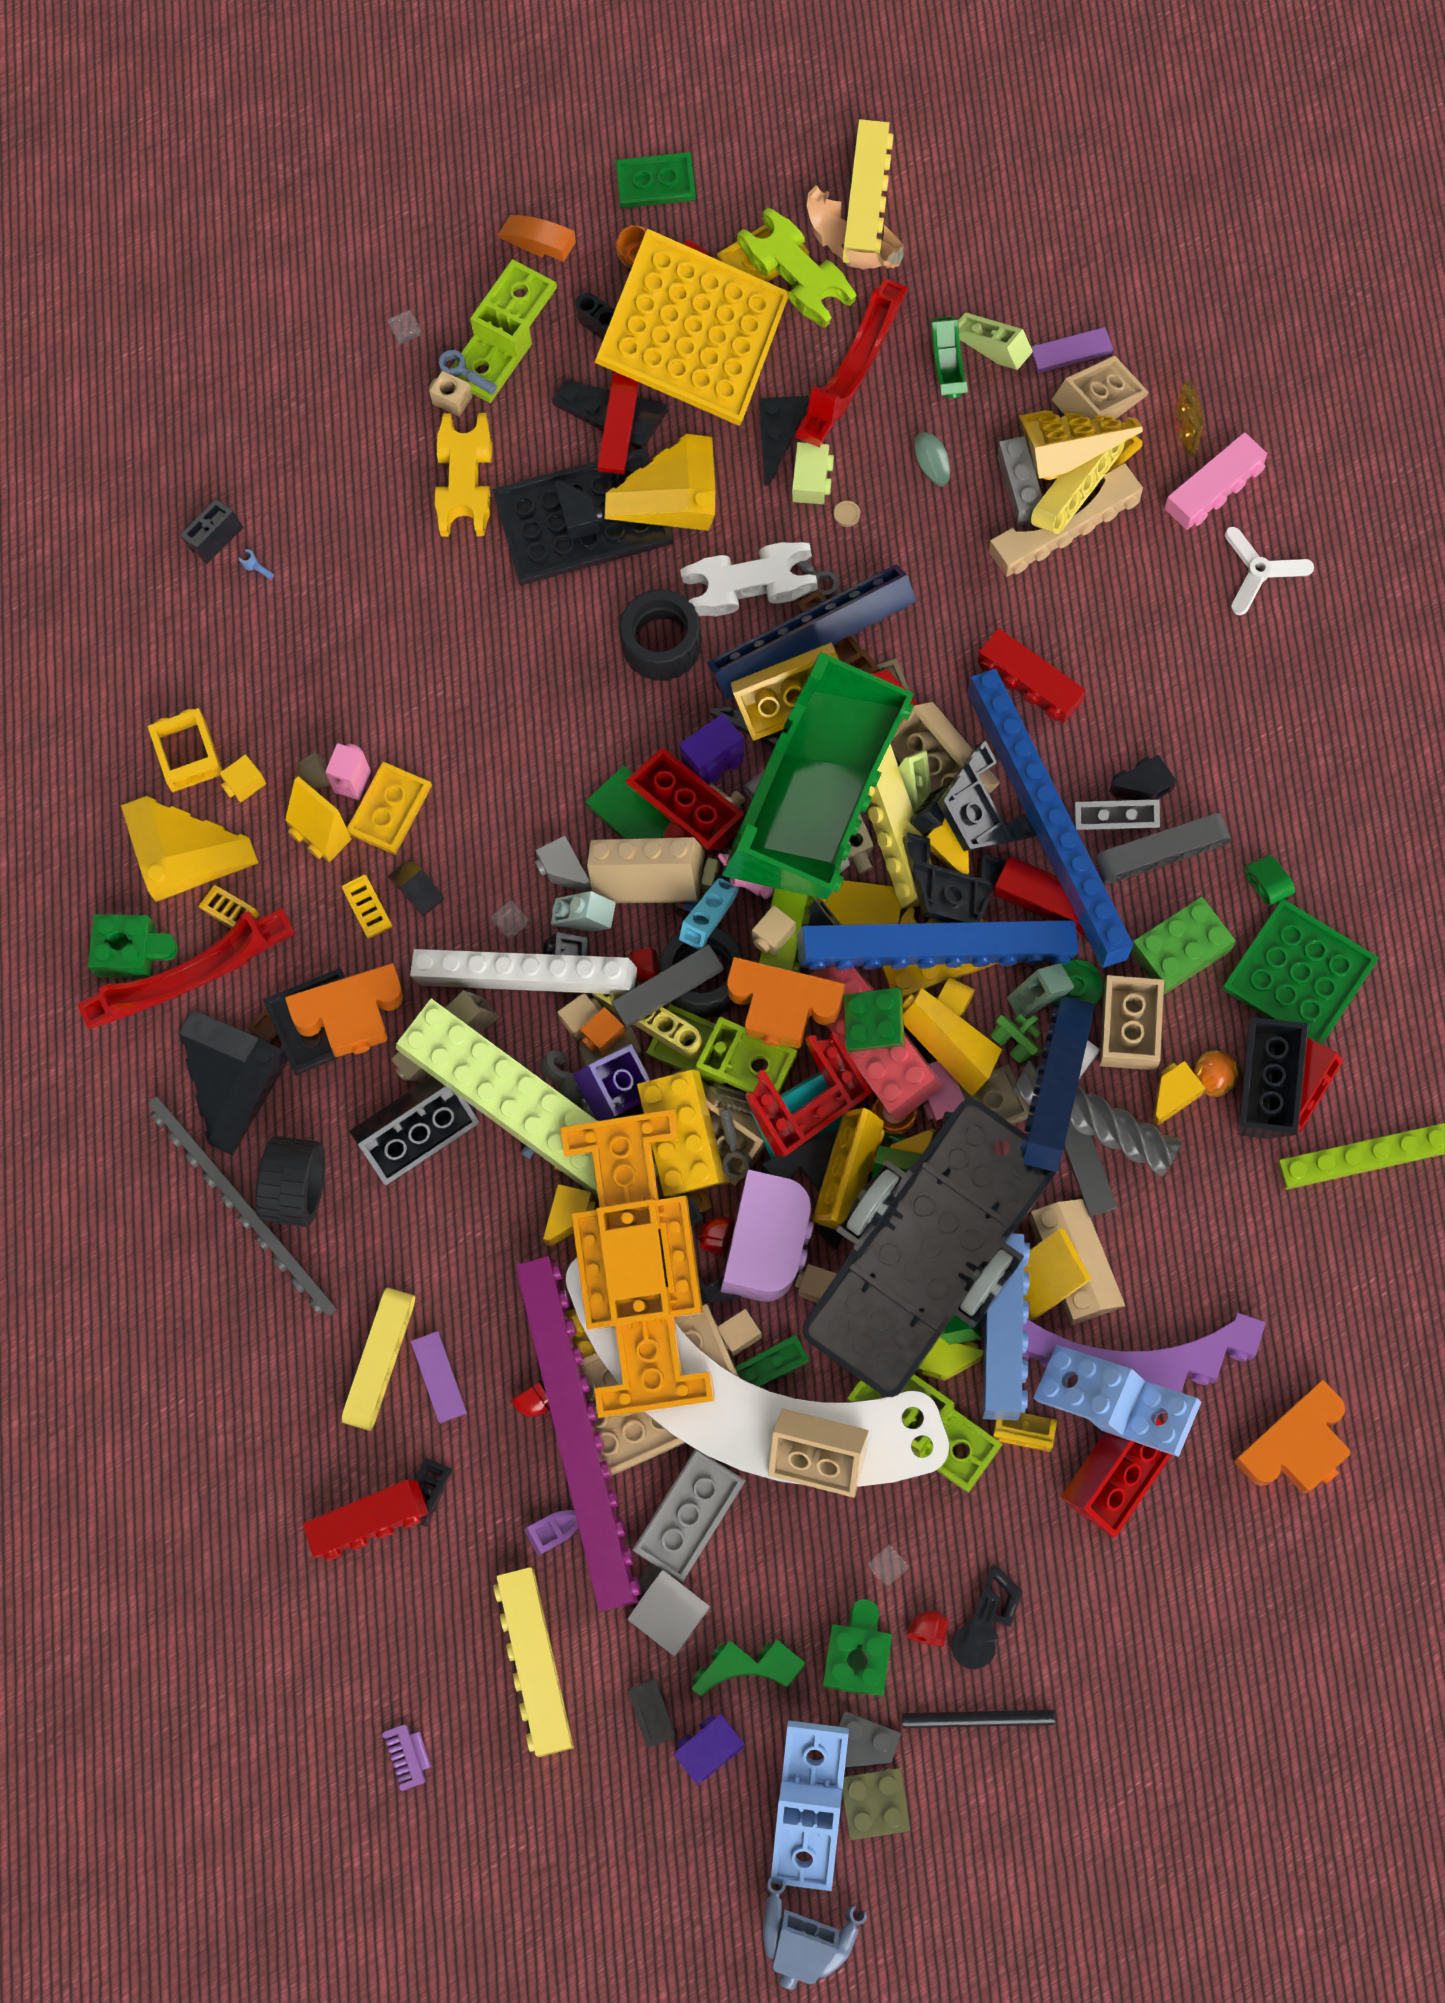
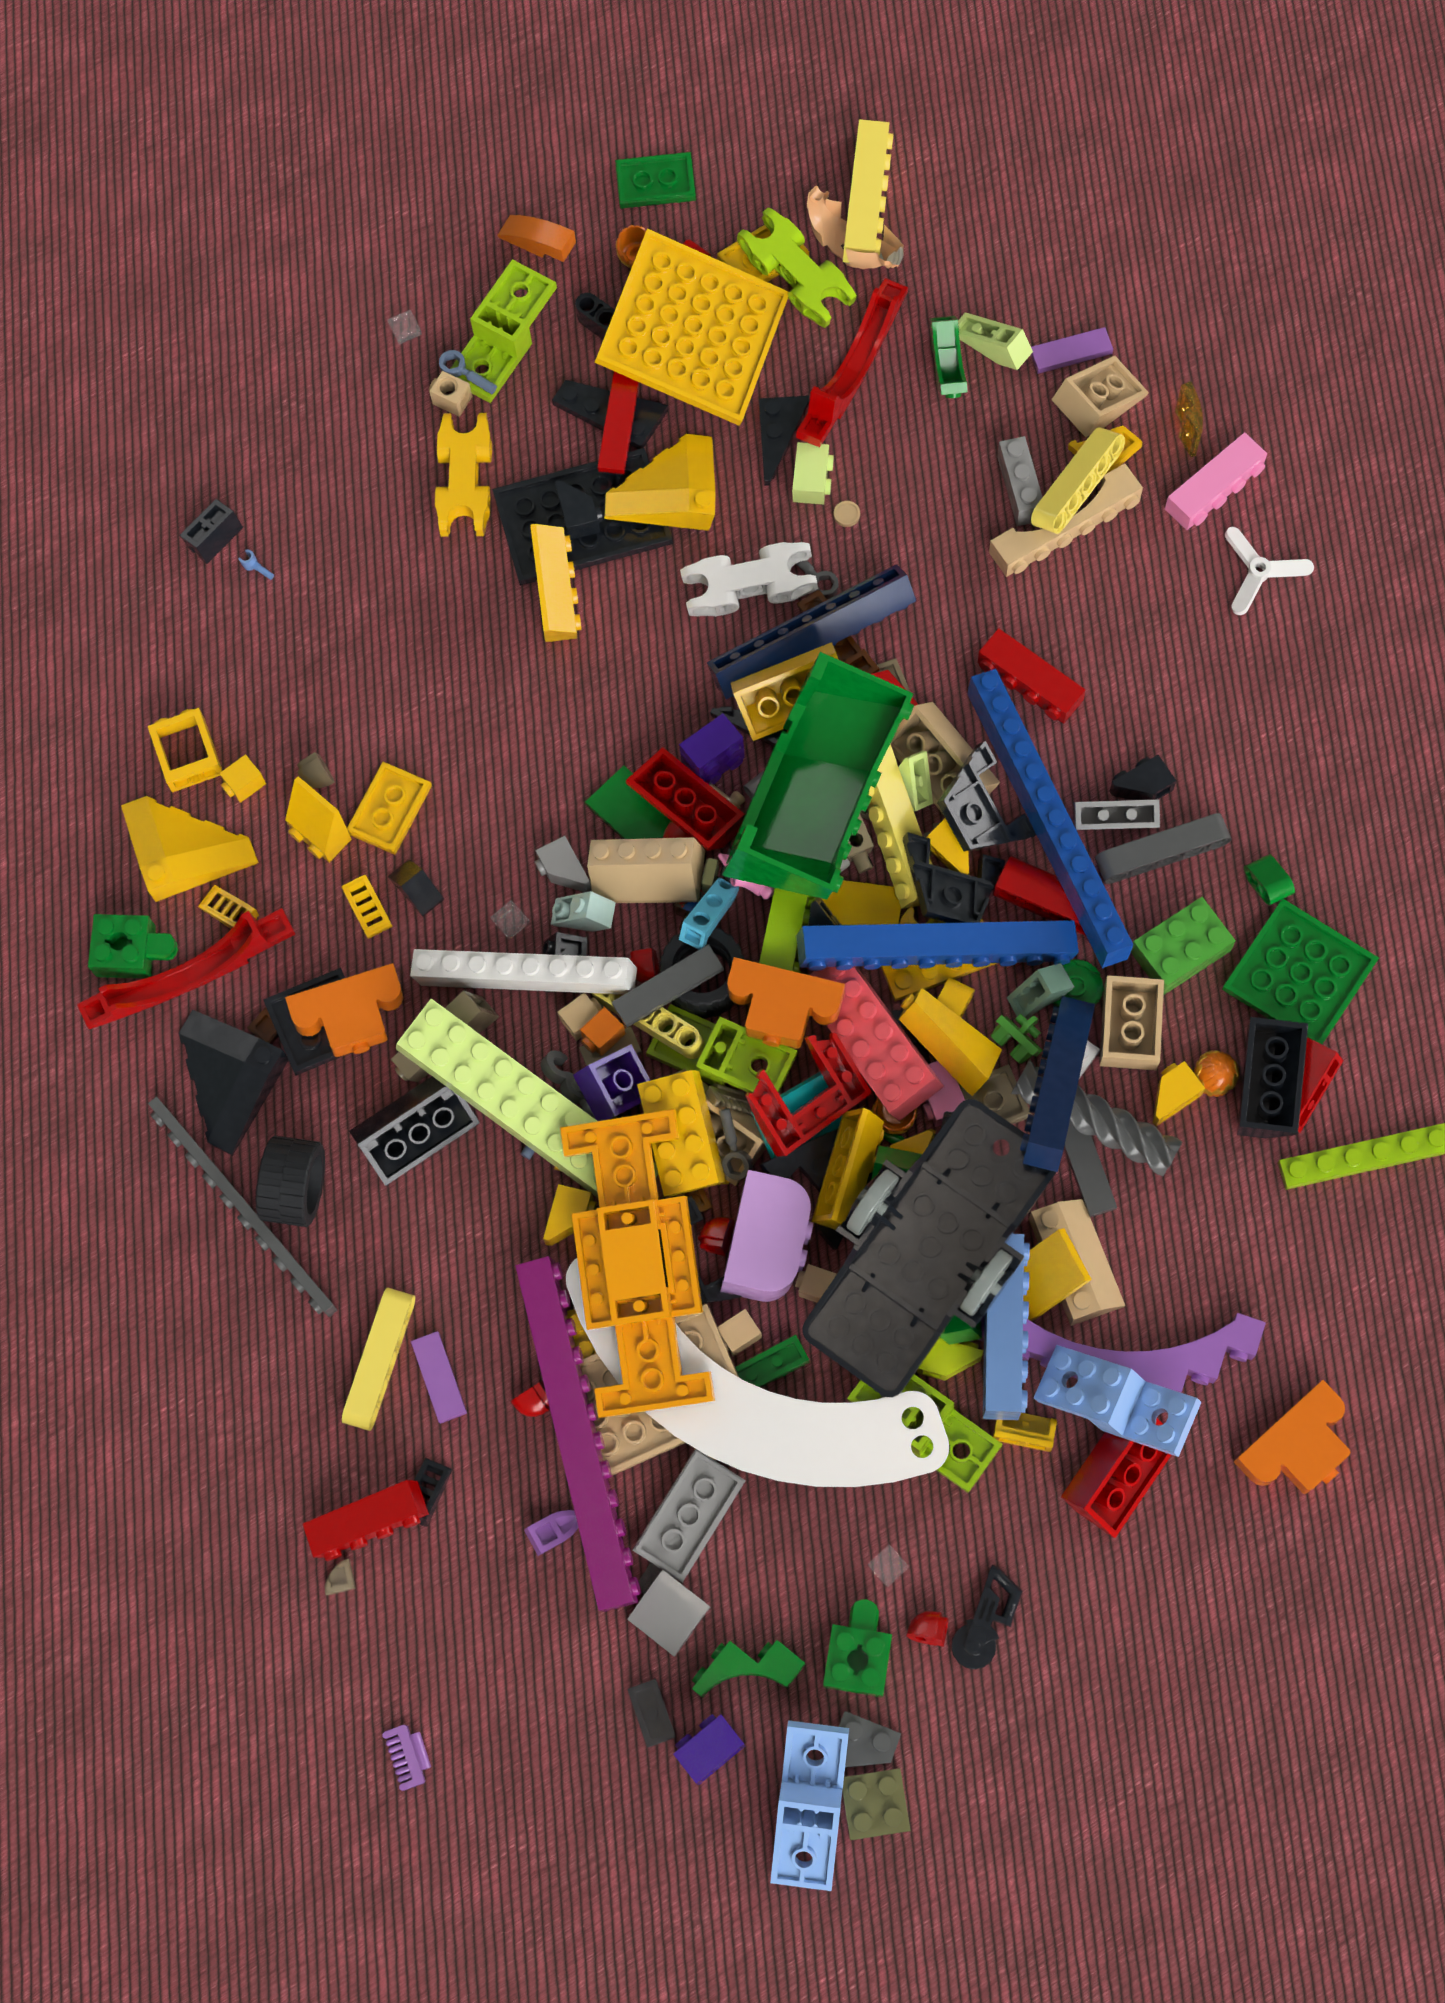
(340, 1579): none -> dark tan tile
(348, 771): bright pink brick -> none
(534, 1662): light yellow brick -> none
(554, 584): none -> yellow slope
(655, 606): black tyre -> none
(773, 931): tan brick -> none
(802, 1946): sand blue torso -> none
(817, 1452): tan slope -> none
(874, 1020): green plate -> none
(929, 813): black slope -> none
(932, 458): sand green arm -> none
(978, 1719): black piece -> none
(1071, 440): yellow slope -> none

